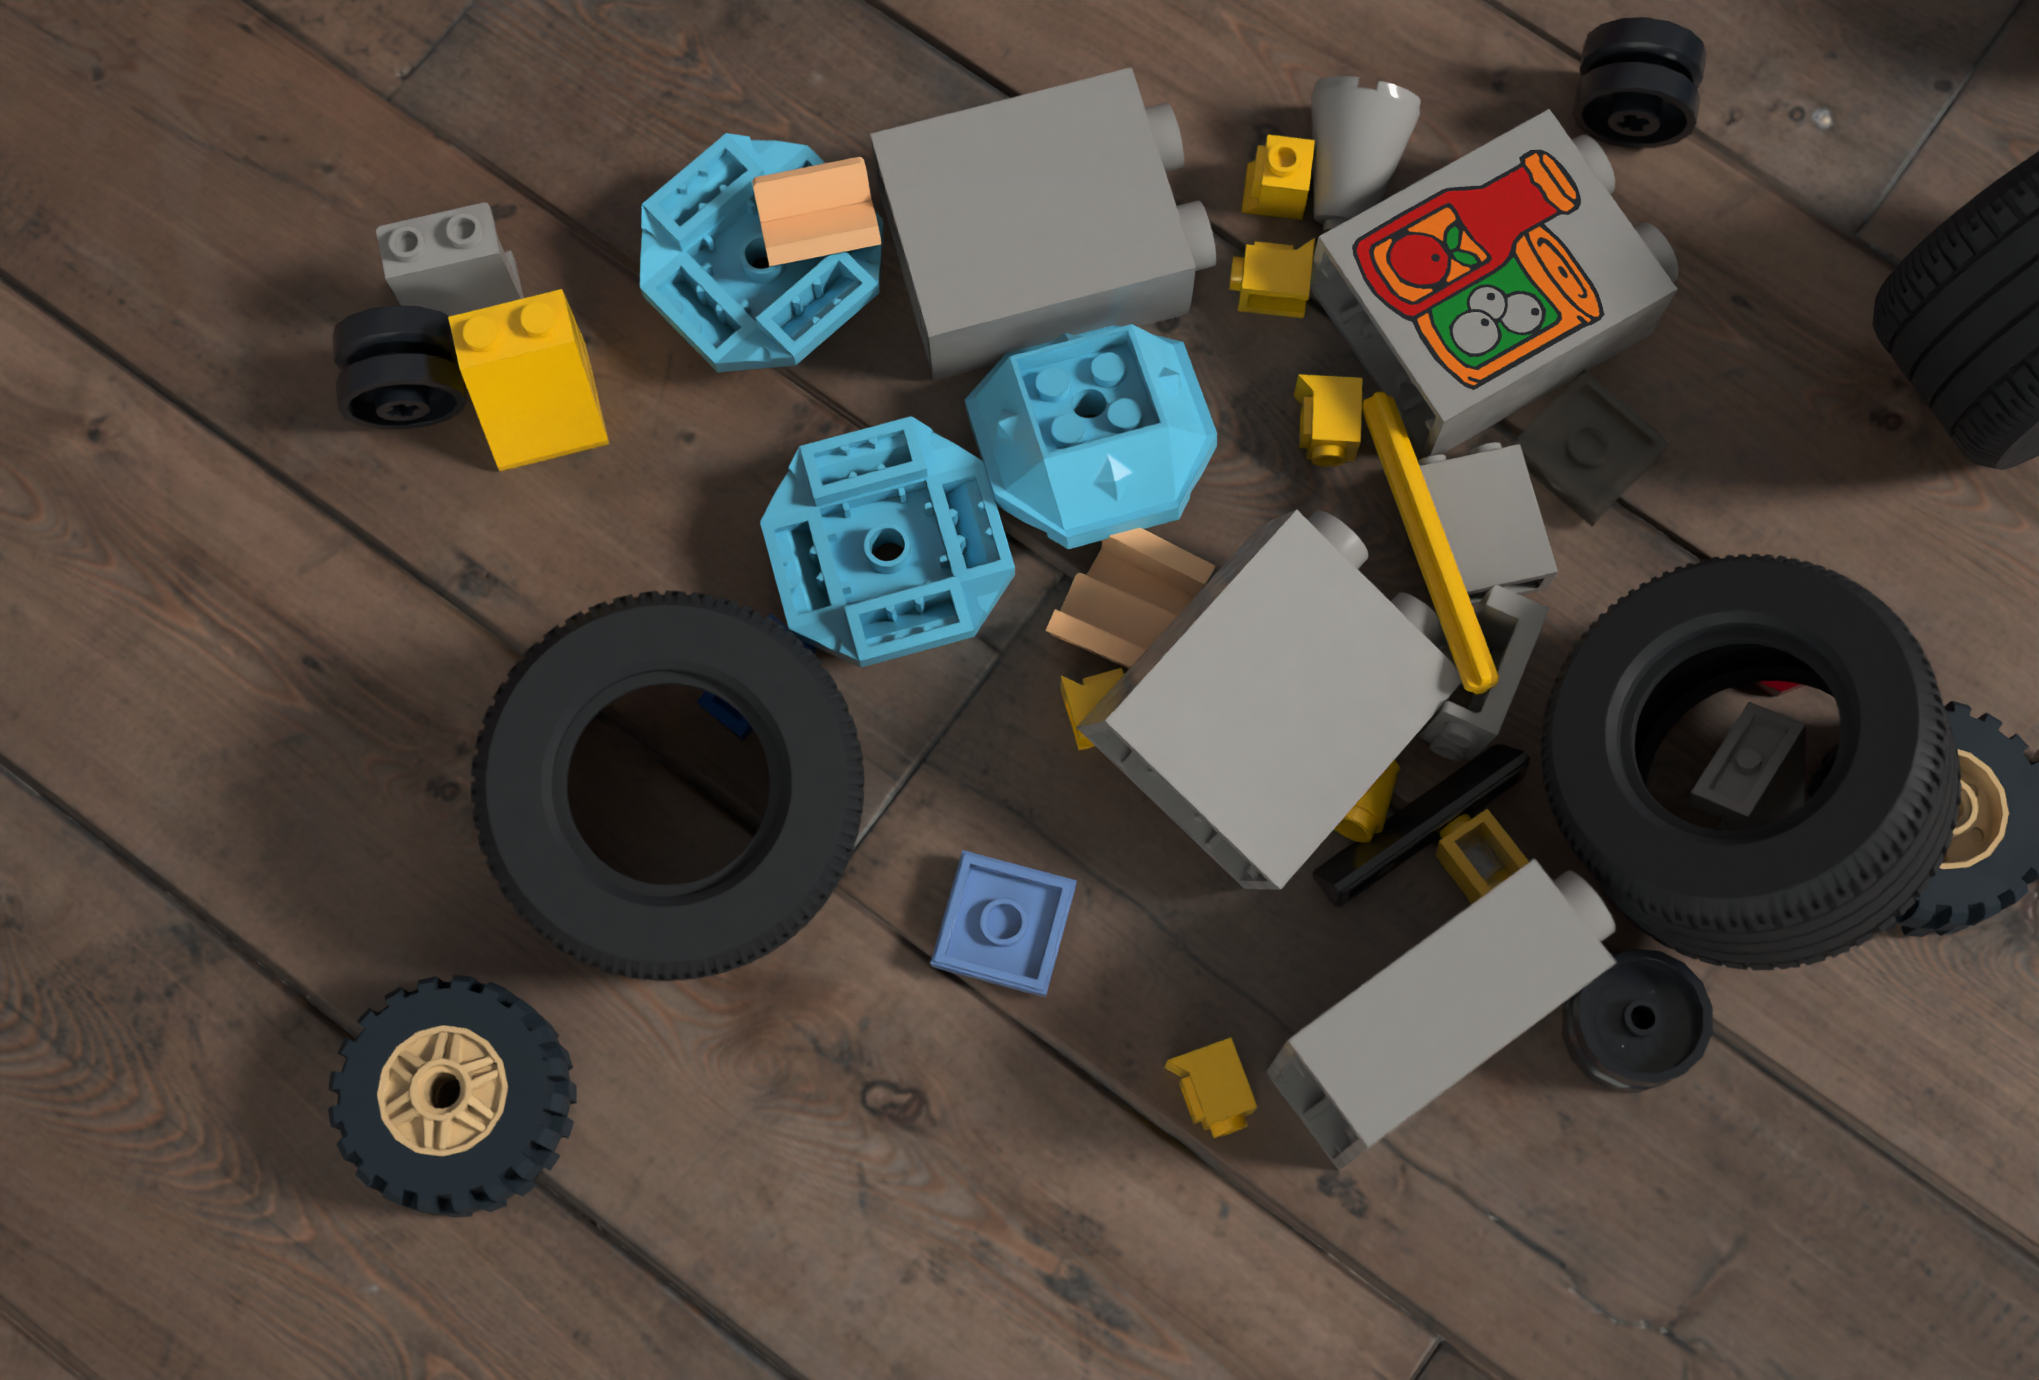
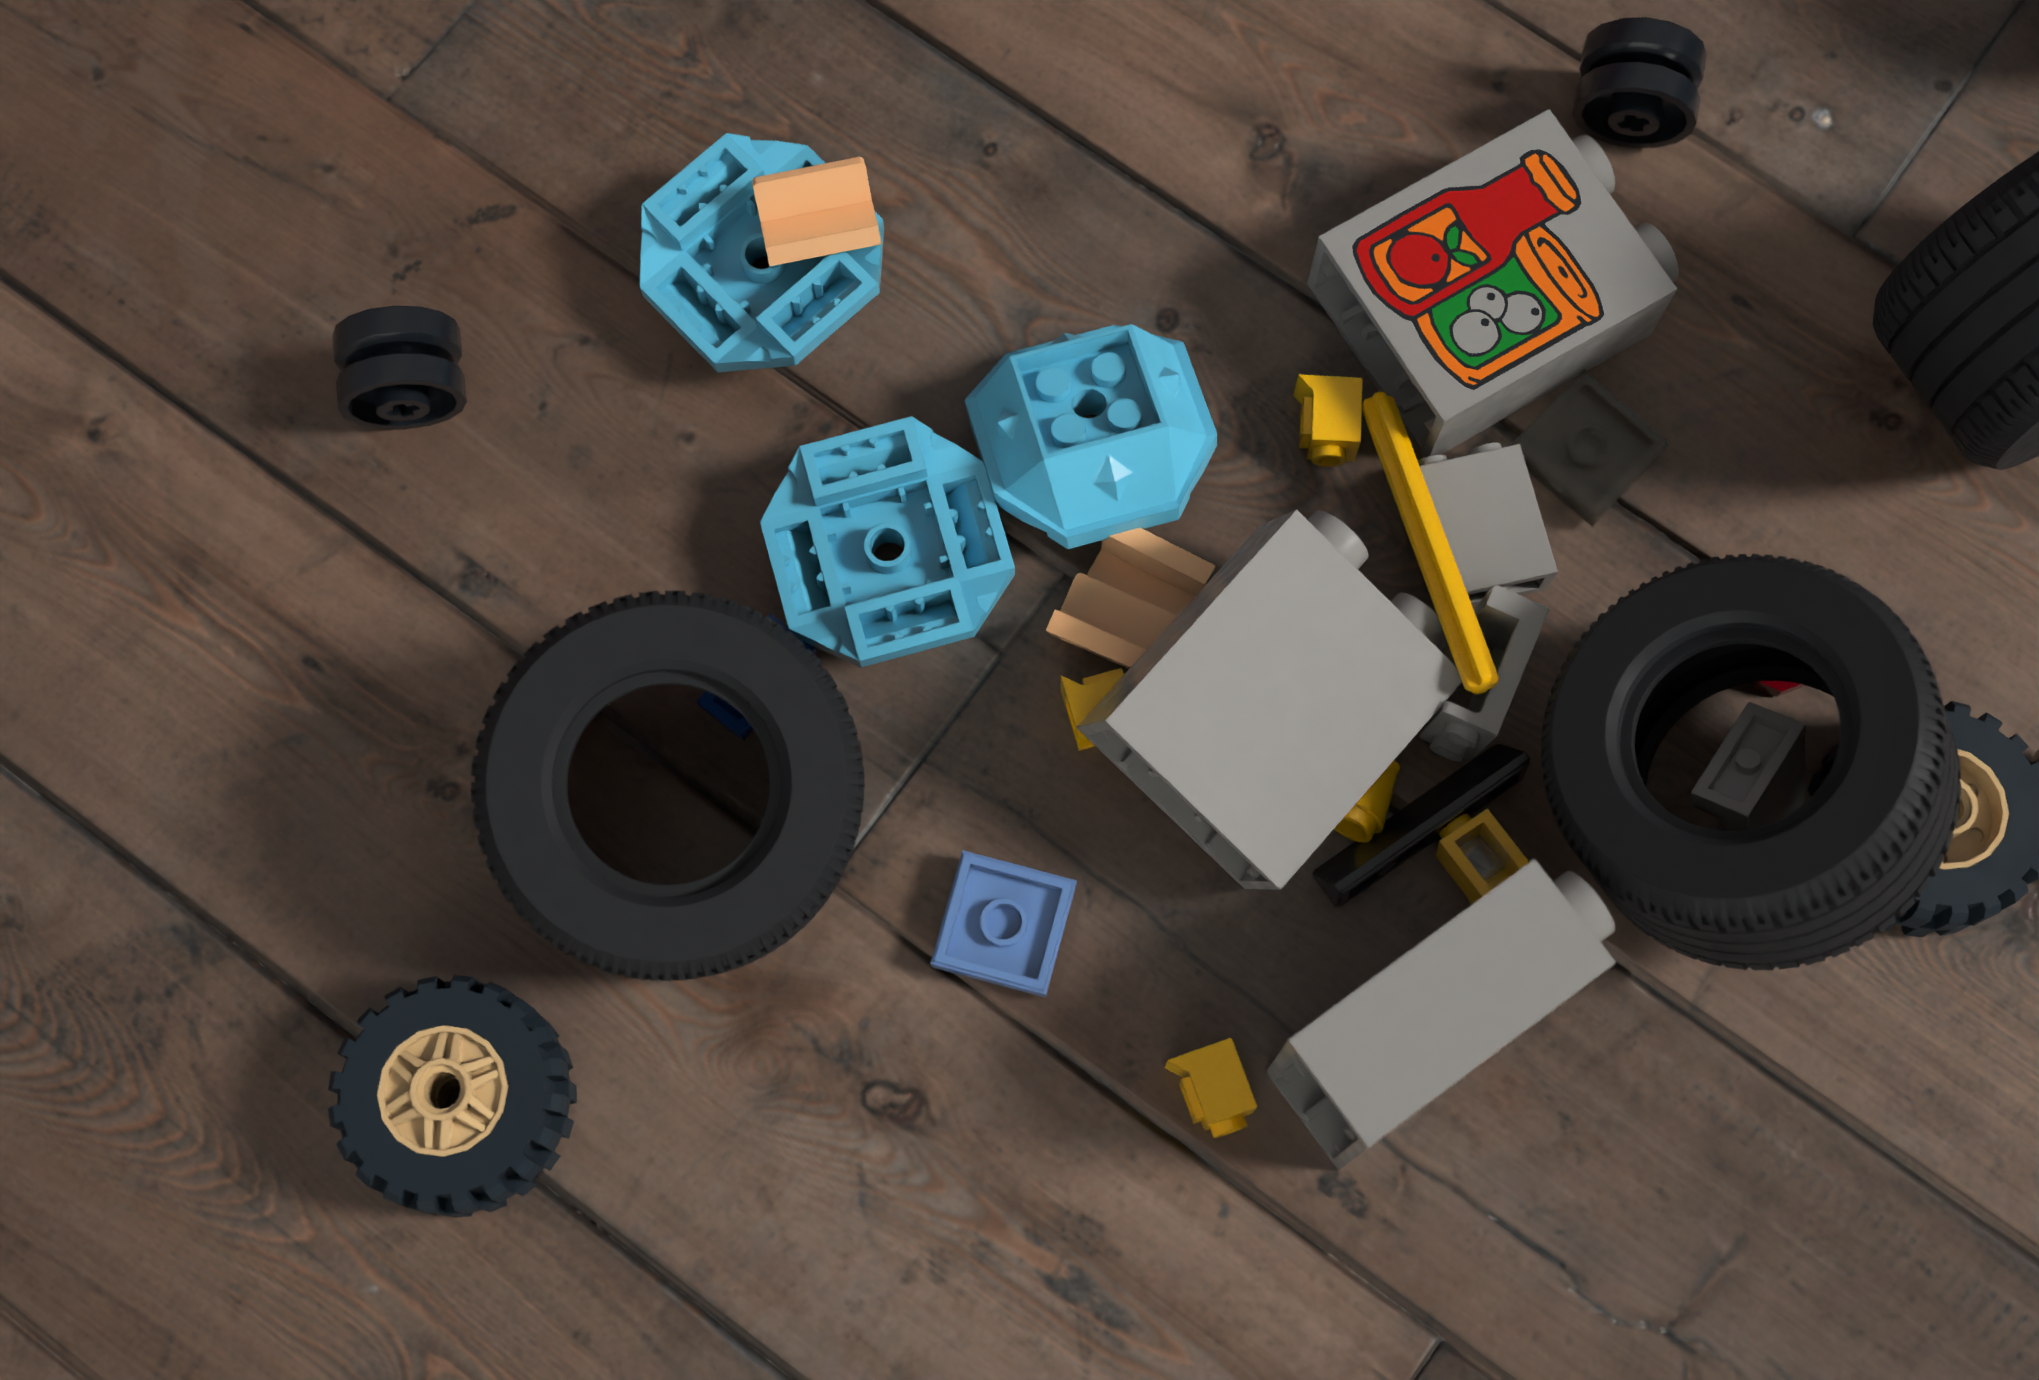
(449, 261): light grey panel -> none
(529, 379): yellow slope -> none
(1040, 219): light grey brick -> none
(1273, 278): yellow window -> none
(1279, 178): yellow window -> none
(1356, 144): light grey cone -> none
(1667, 1003): black wheel -> none

